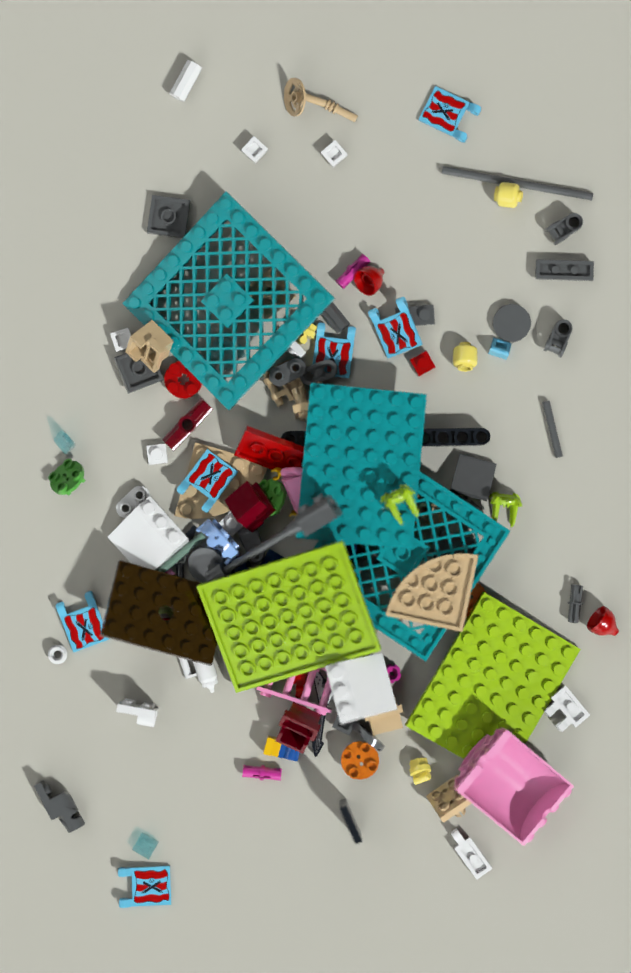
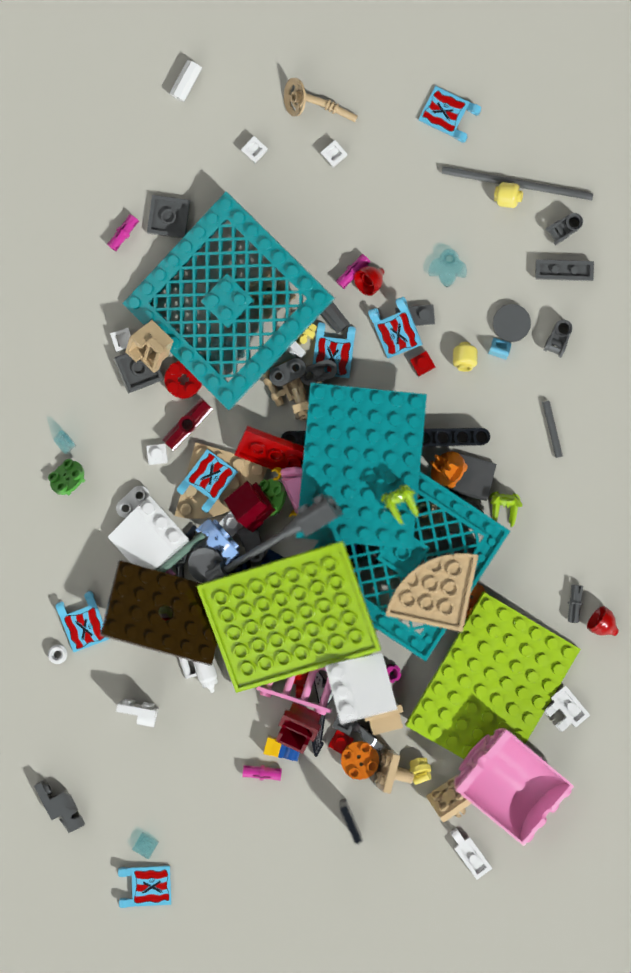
(123, 232): none -> dark pink pin
(340, 741): none -> red plate
(390, 771): none -> tan plate
(448, 270): none -> clear light blue plate
(448, 469): none -> orange plate

